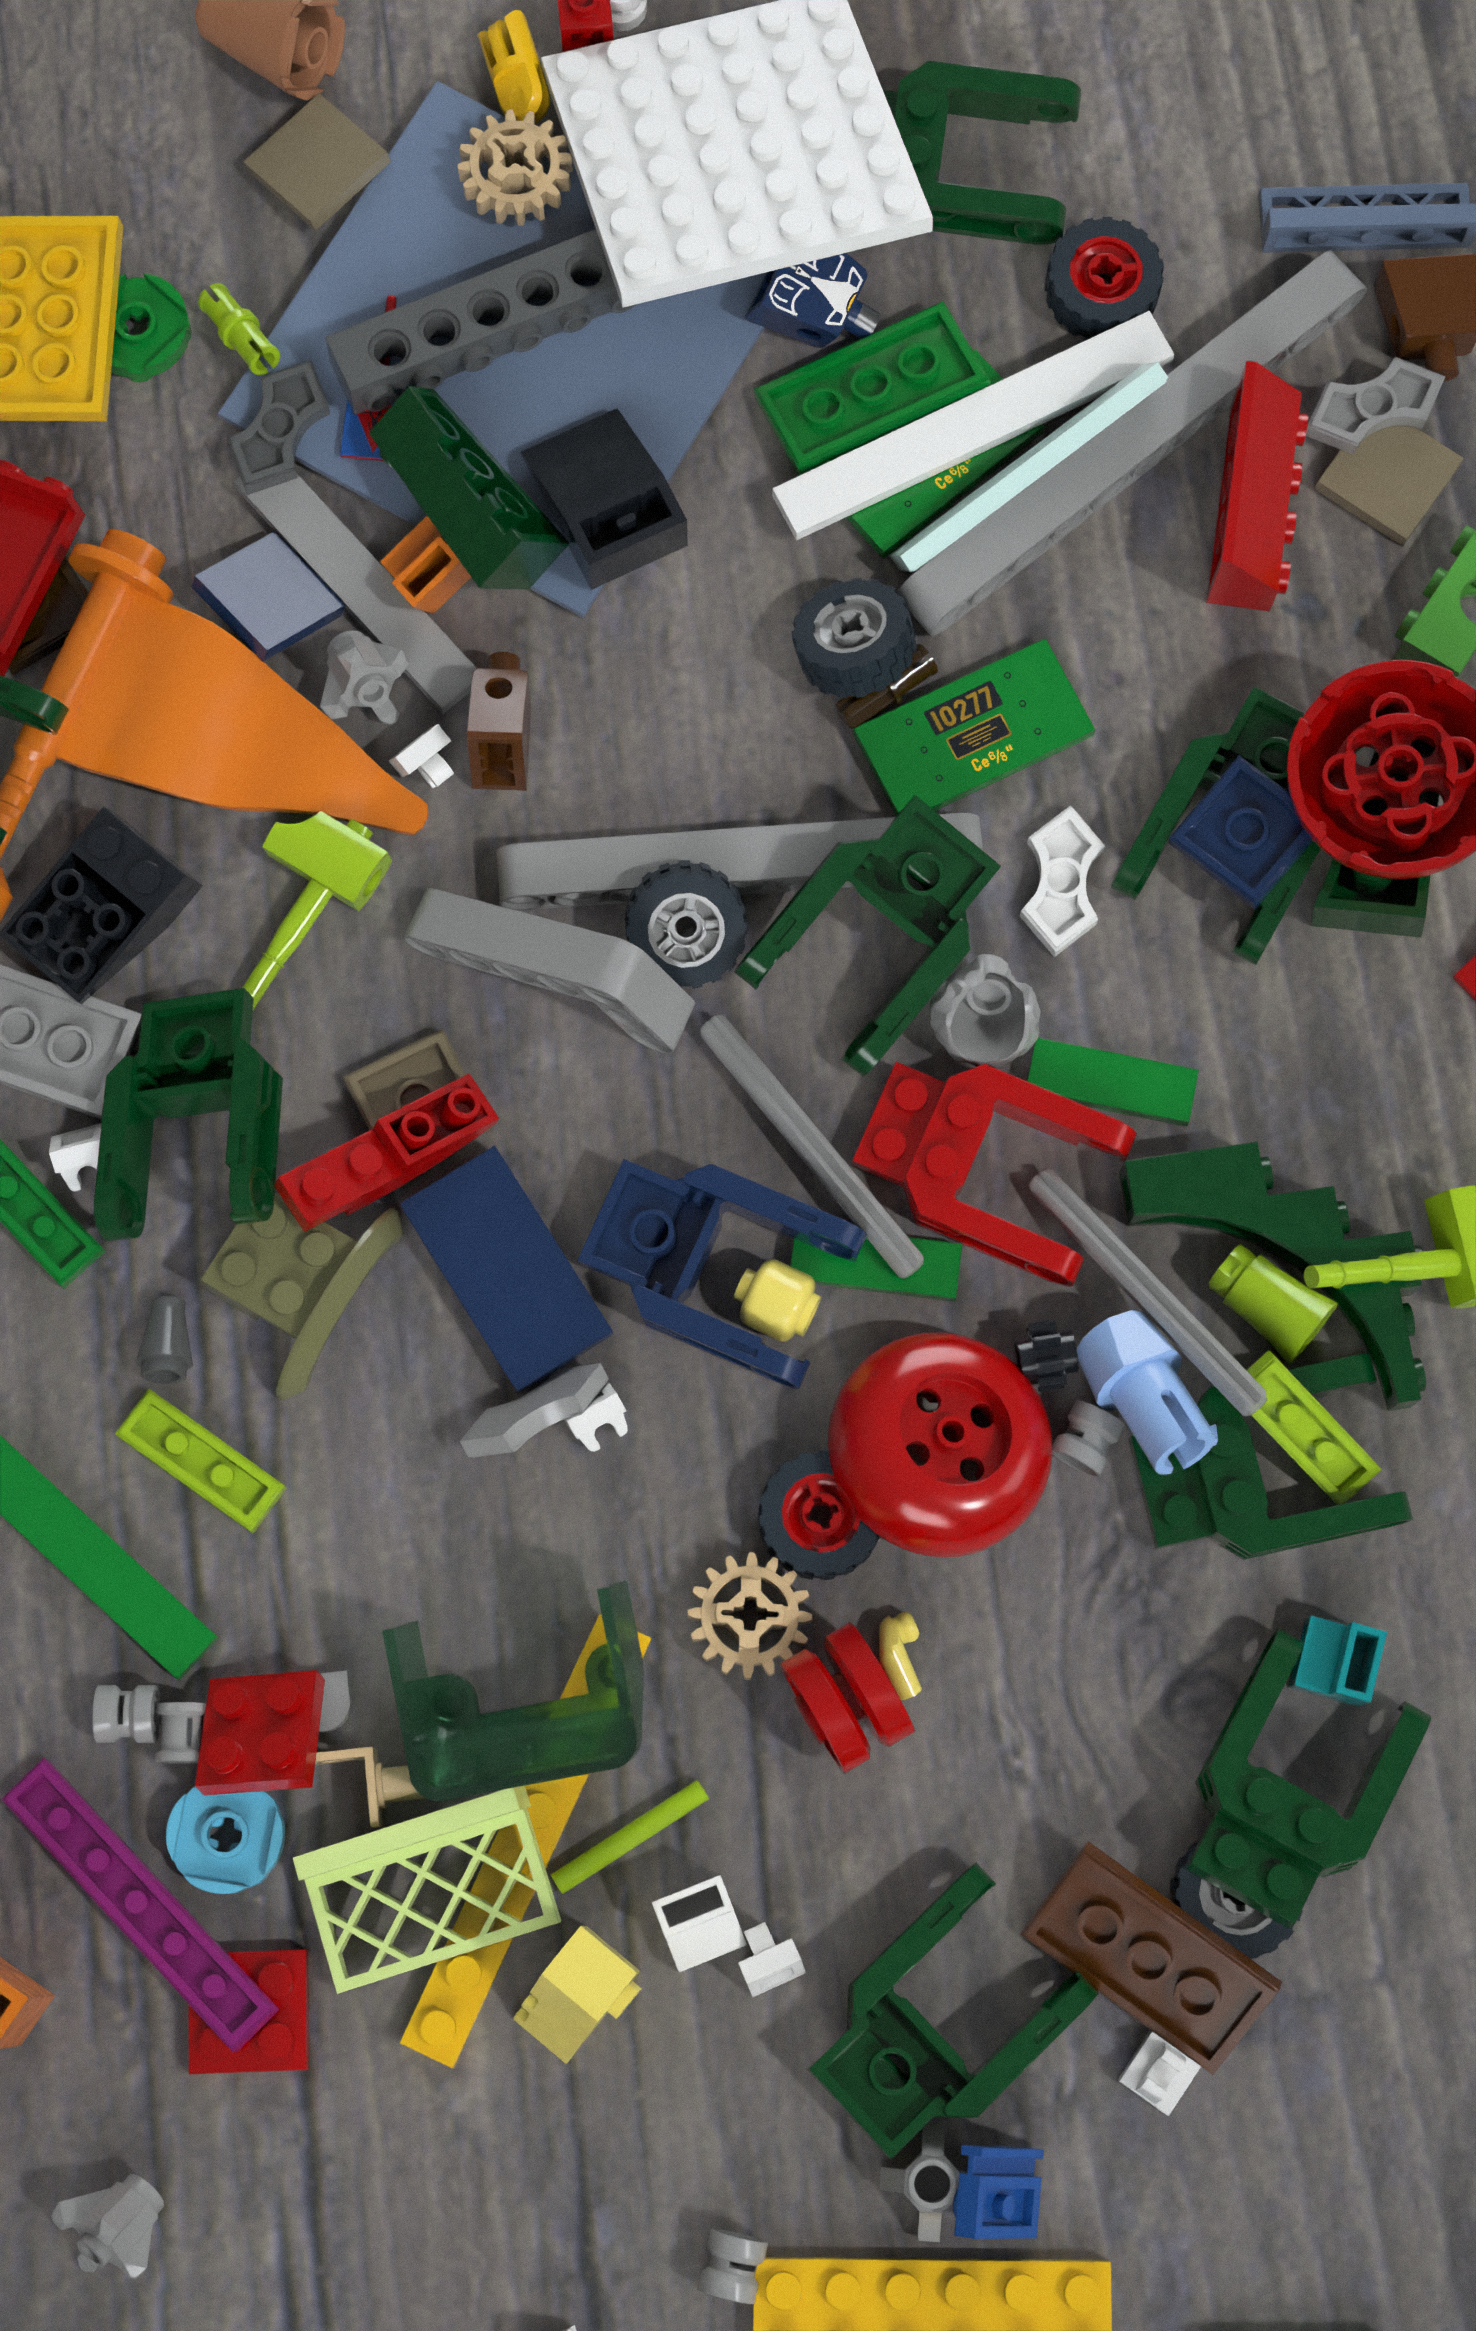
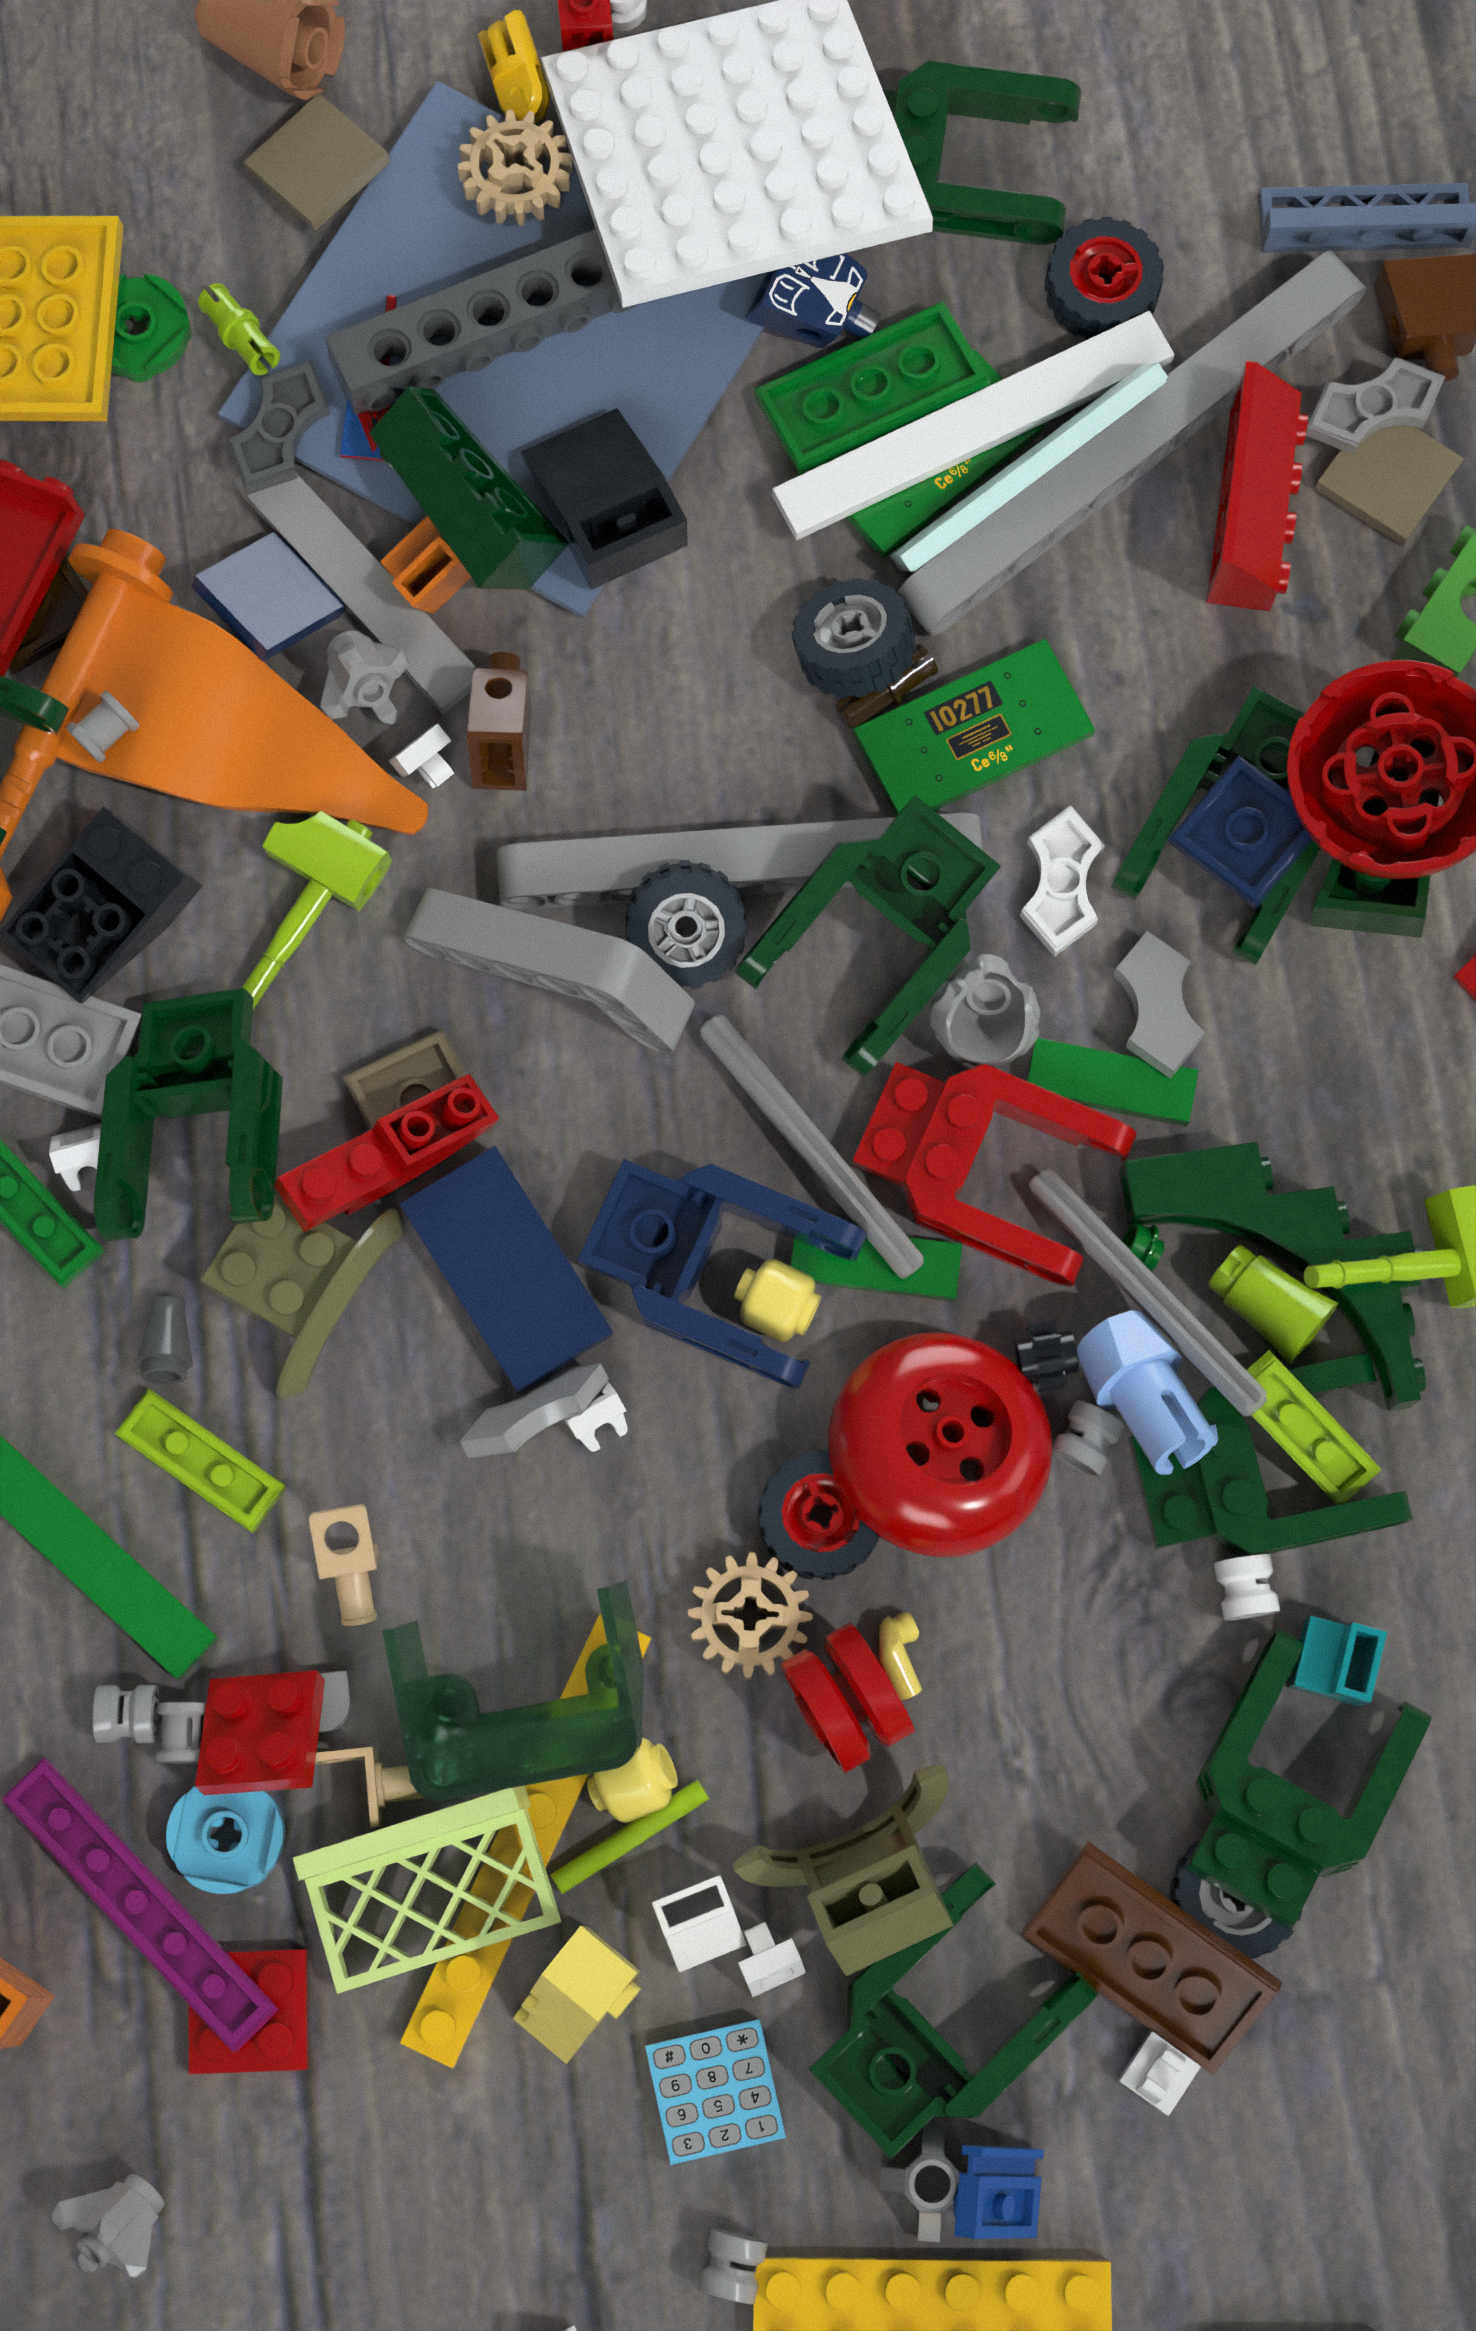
(102, 726): none -> light grey bush
(347, 1565): none -> tan bracket
(637, 1786): none -> light yellow head
(715, 2091): none -> tile
(870, 1884): none -> olive piece
(1144, 1244): none -> green plate
(1163, 1027): none -> light grey tile
(1246, 1587): none -> white wheel

